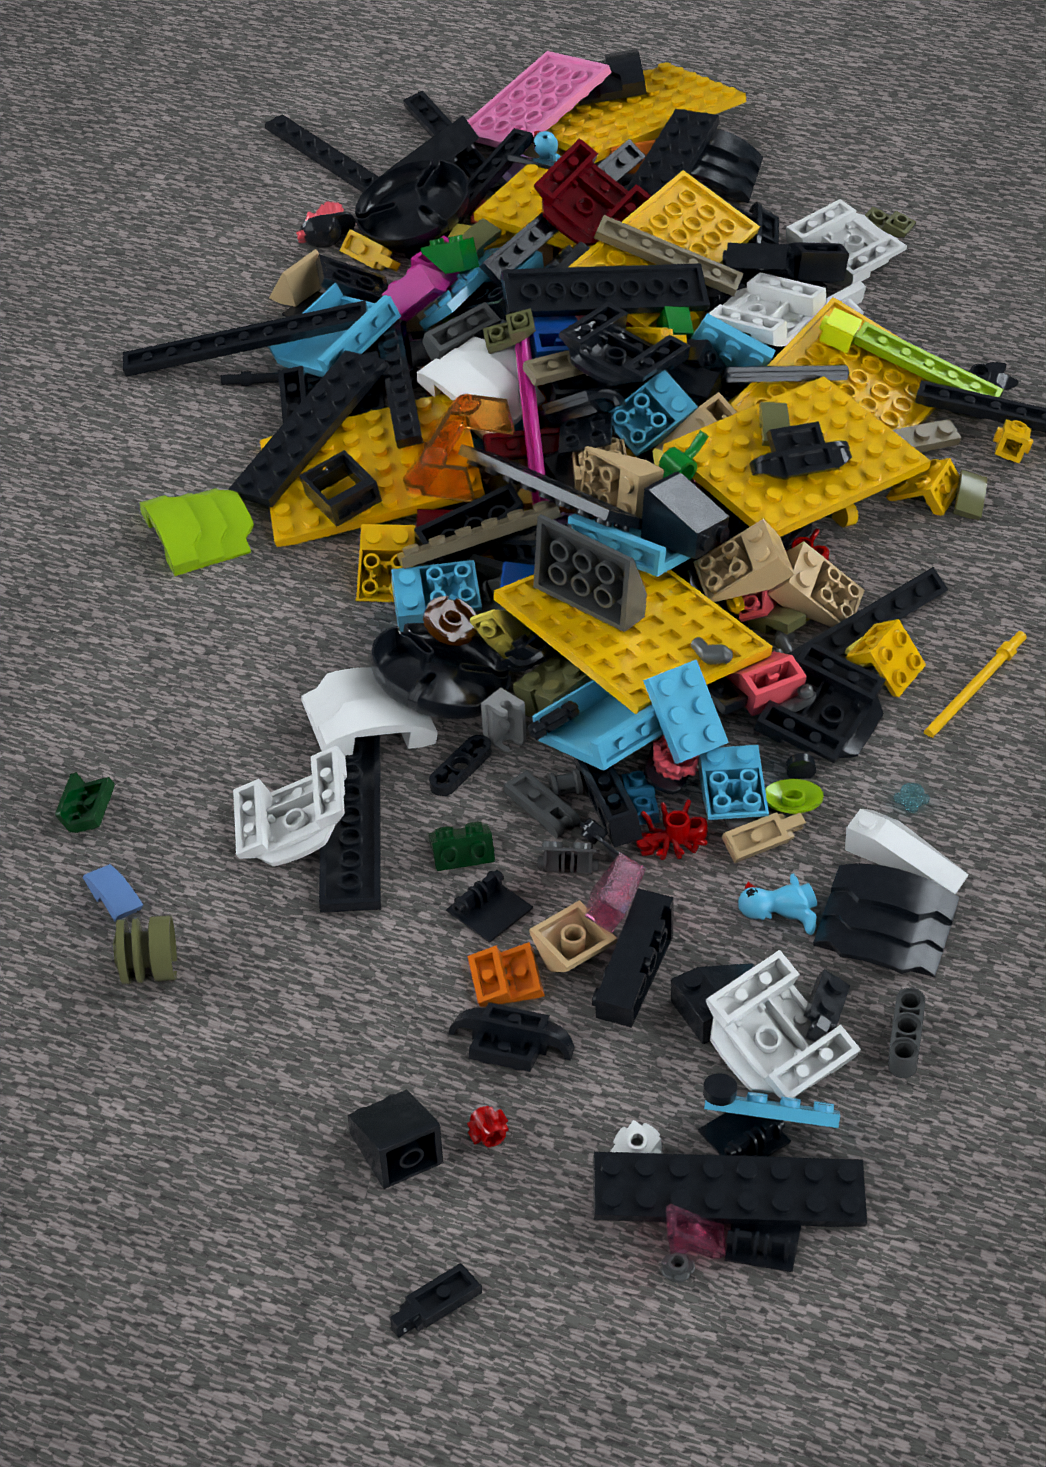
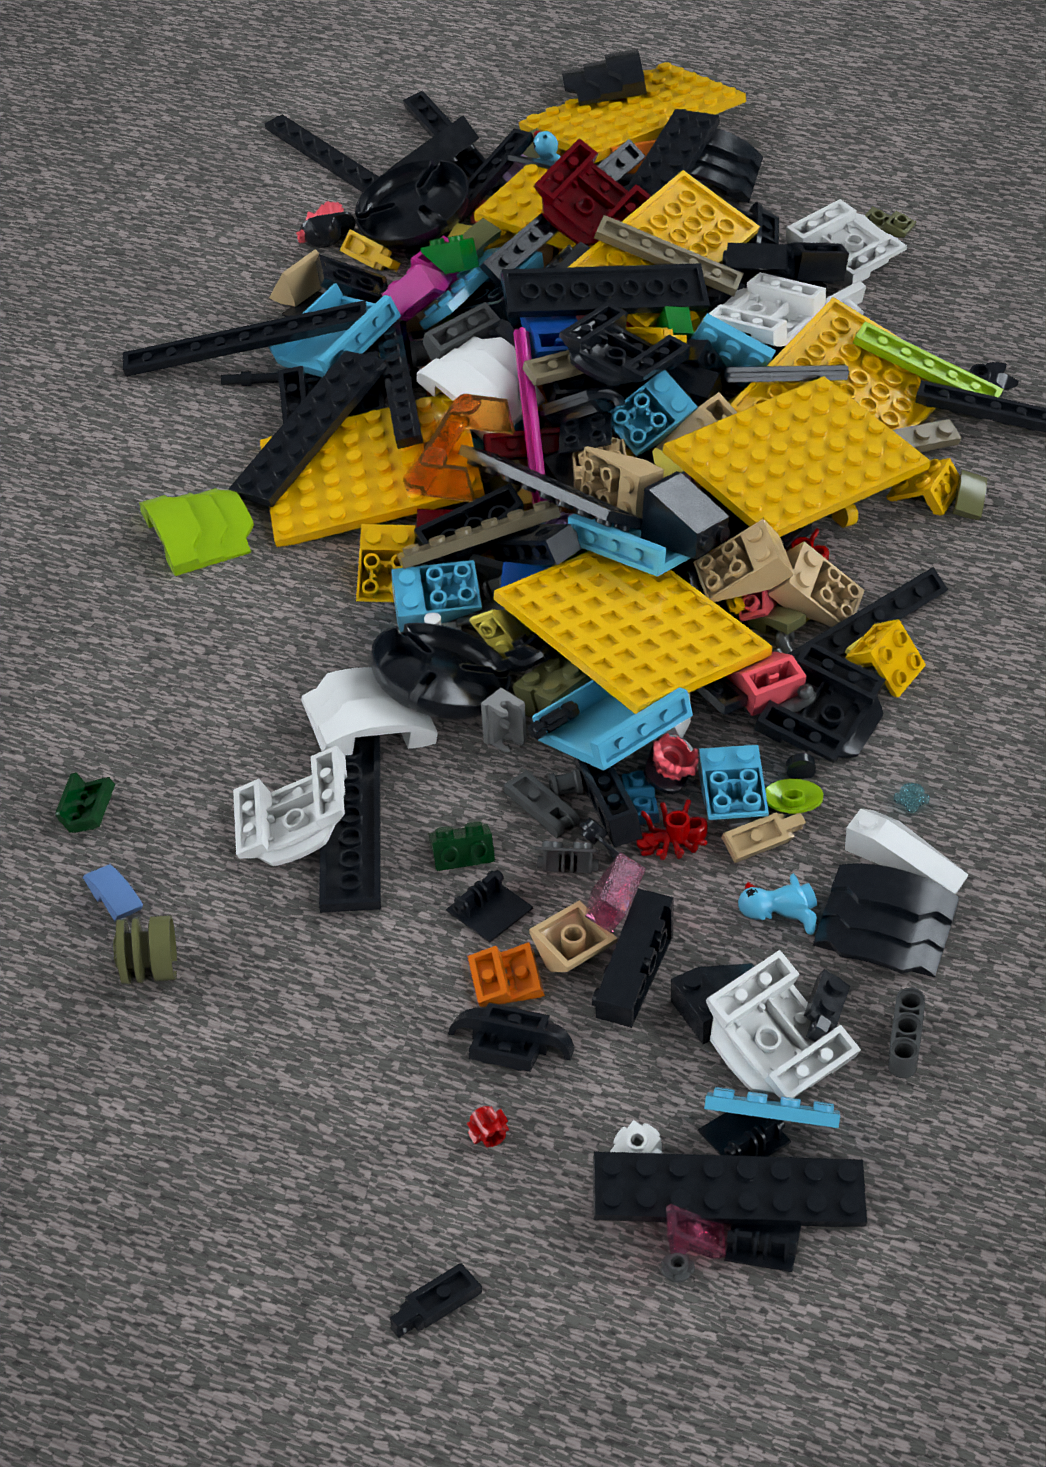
(347, 503): black window -> none
(397, 1137): black slope -> none
(449, 621): reddish brown plate -> none
(460, 755): black beam -> none
(504, 335): olive slope -> none
(538, 97): bright pink plate -> none
(588, 575): dark grey slope -> none
(676, 460): green piece -> none
(685, 711): medium azure plate -> none
(711, 653): dark grey arm -> none
(720, 1089): black tile -> none
(772, 416): olive slope -> none
(800, 452): black plate -> none
(839, 329): neon yellow brick -> none
(1005, 652): yellow bar -> none
(1013, 440): yellow brick -> none

